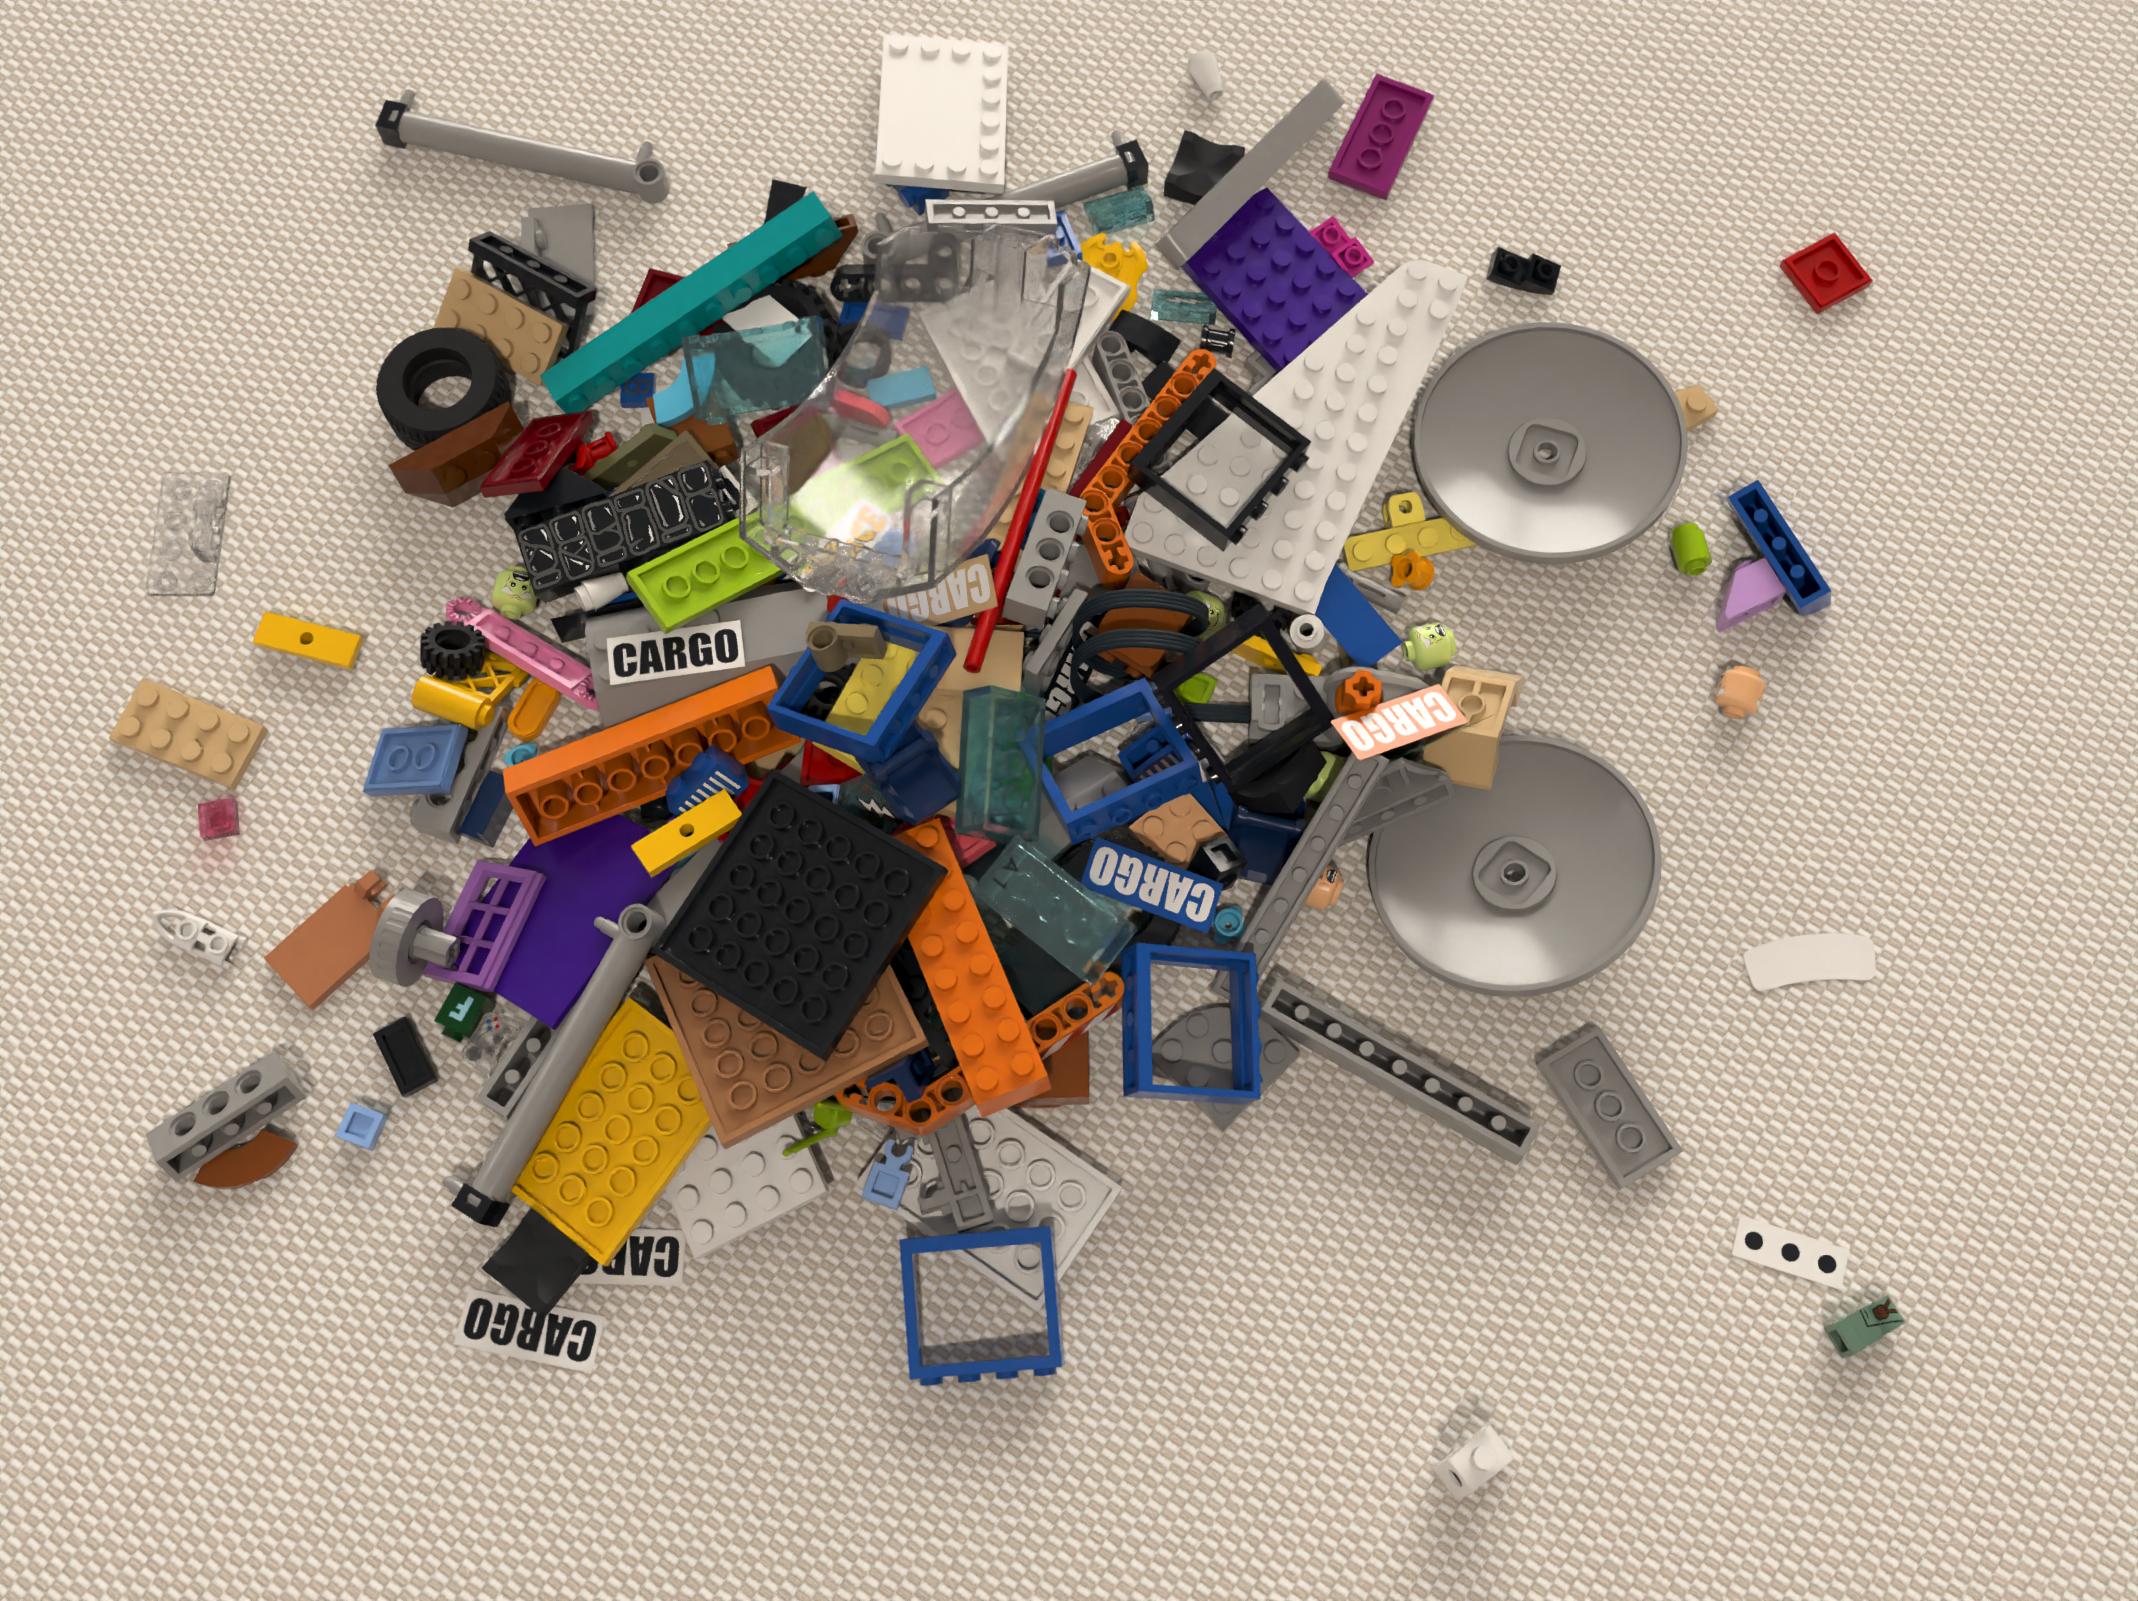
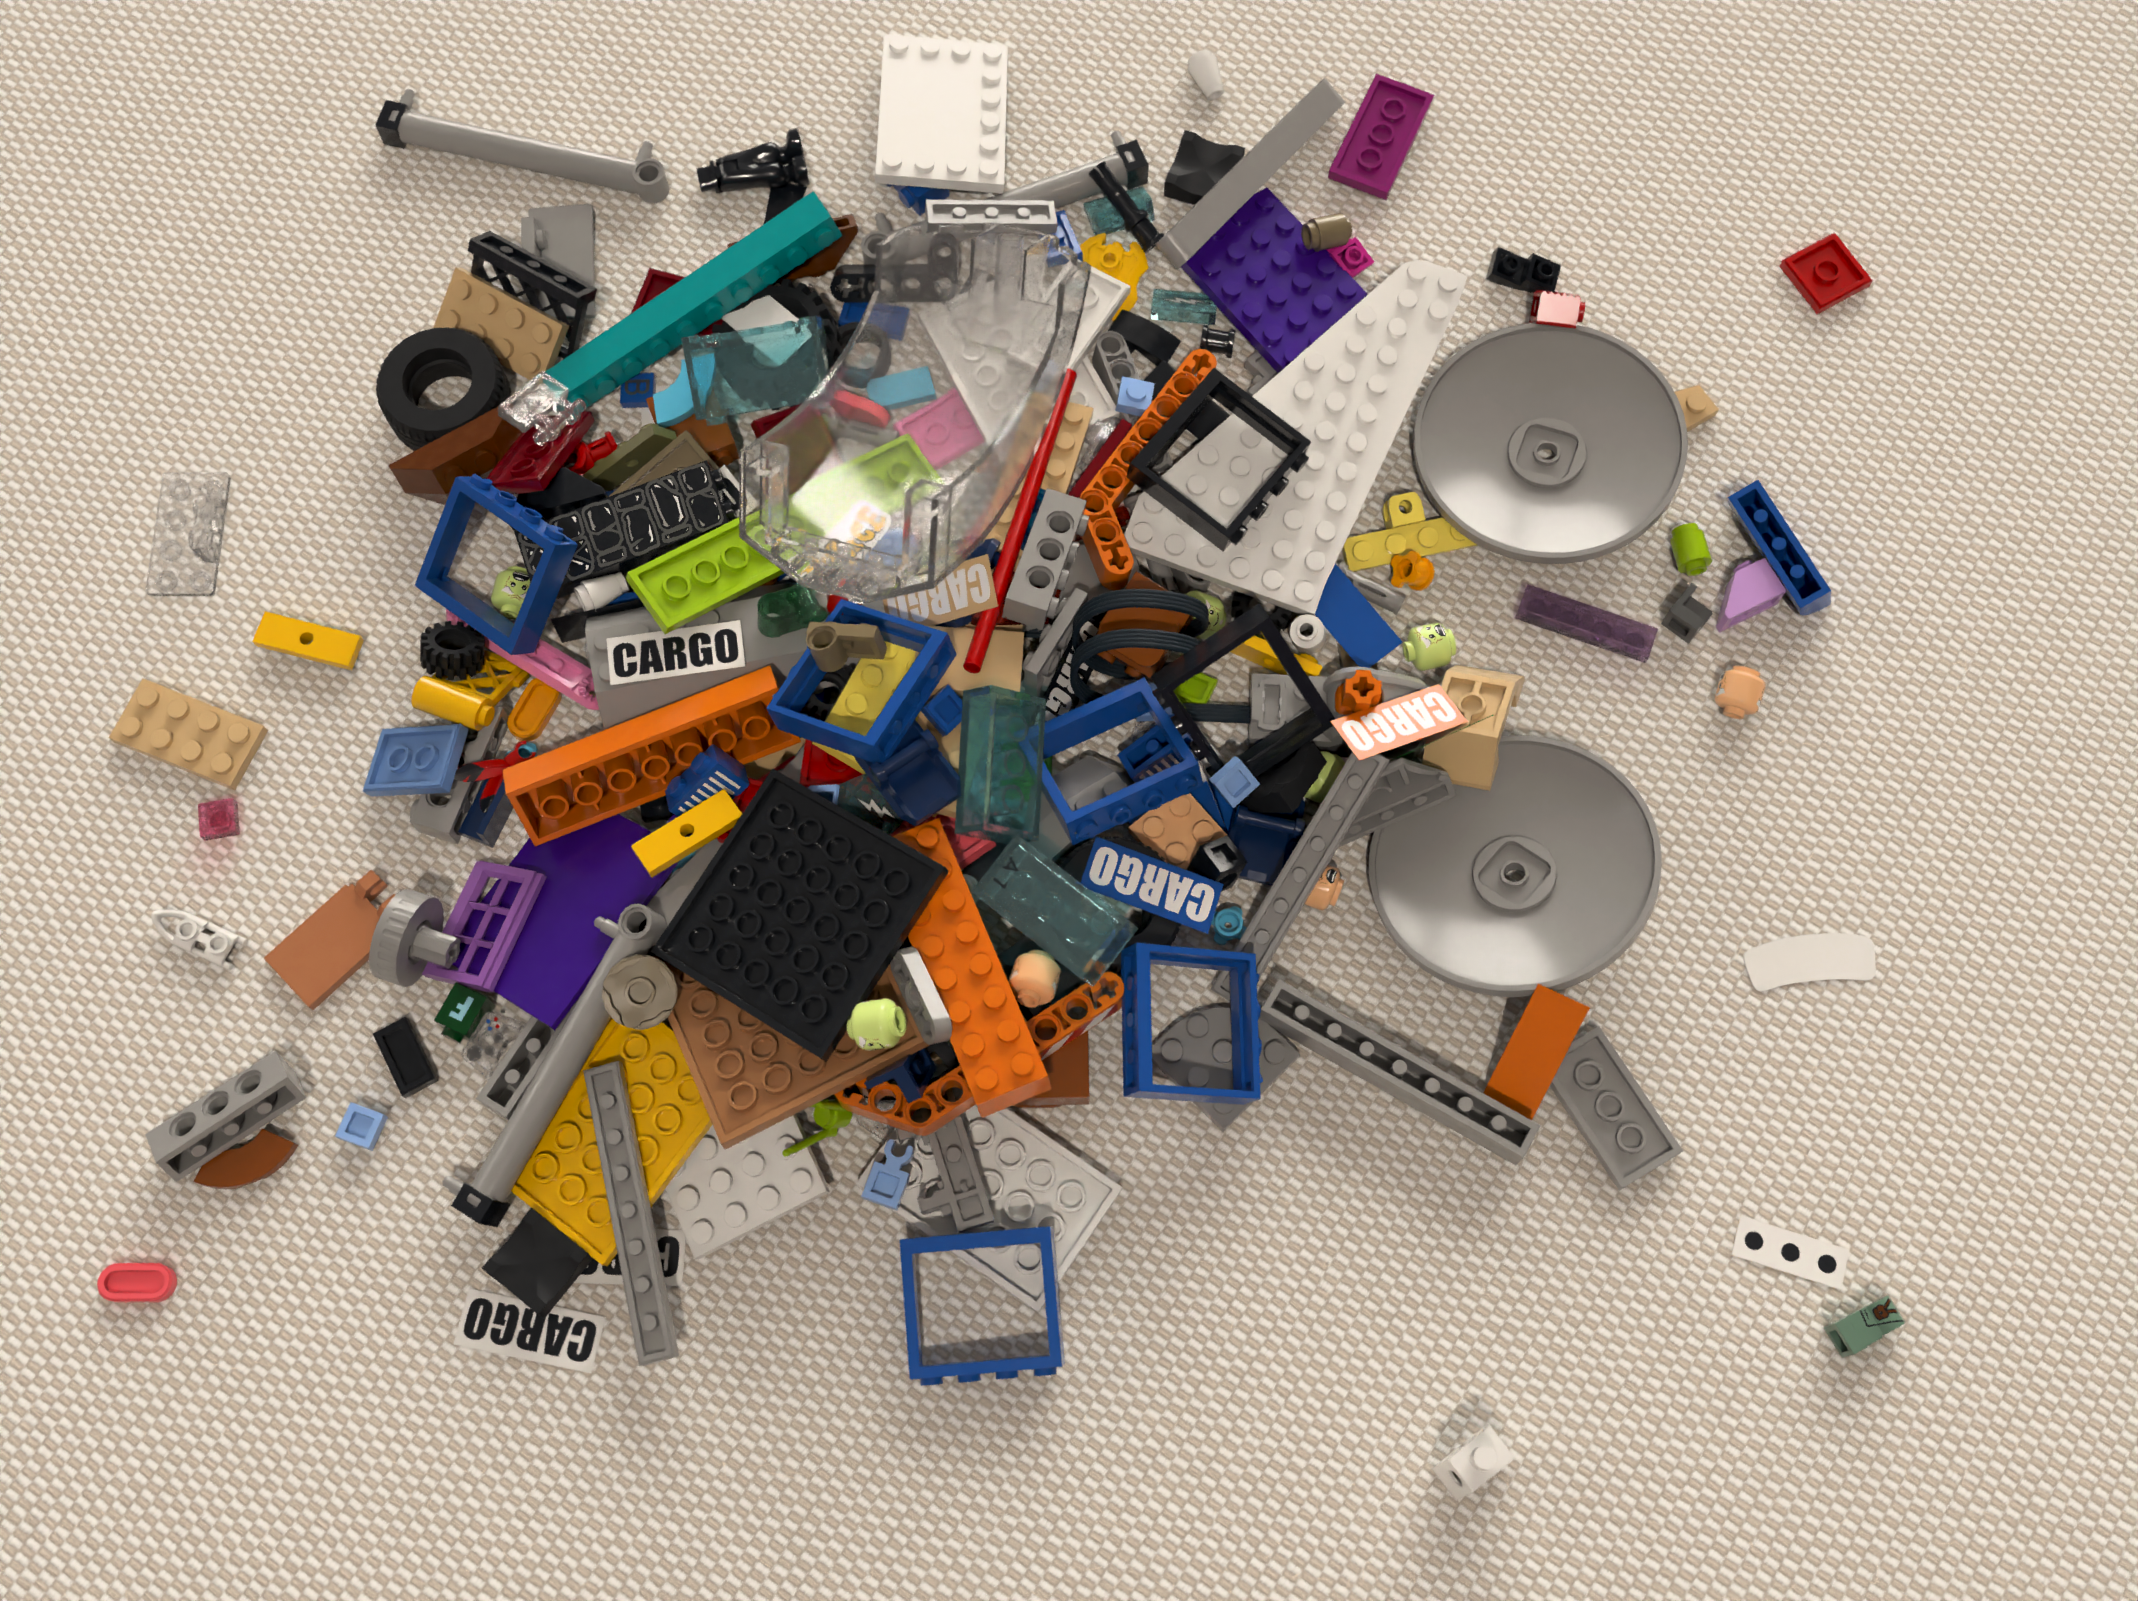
(137, 1282): none -> coral tile
(492, 771): none -> red piece
(534, 401): none -> clear plate
(547, 580): none -> blue window
(631, 1214): none -> light grey tile
(639, 992): none -> dark tan tile
(757, 167): none -> black piece
(793, 608): none -> clear green piece
(876, 1024): none -> yellowish green head
(921, 996): none -> light grey beam
(944, 710): none -> blue tile
(1034, 978): none -> light nougat head
(1134, 396): none -> light blue plate
(1135, 219): none -> black pin
(1234, 781): none -> light blue plate
(1326, 232): none -> dark tan brick
(1535, 1051): none -> orange sticker
(1556, 309): none -> brick
(1586, 623): none -> clear purple plate
(1687, 615): none -> dark grey panel

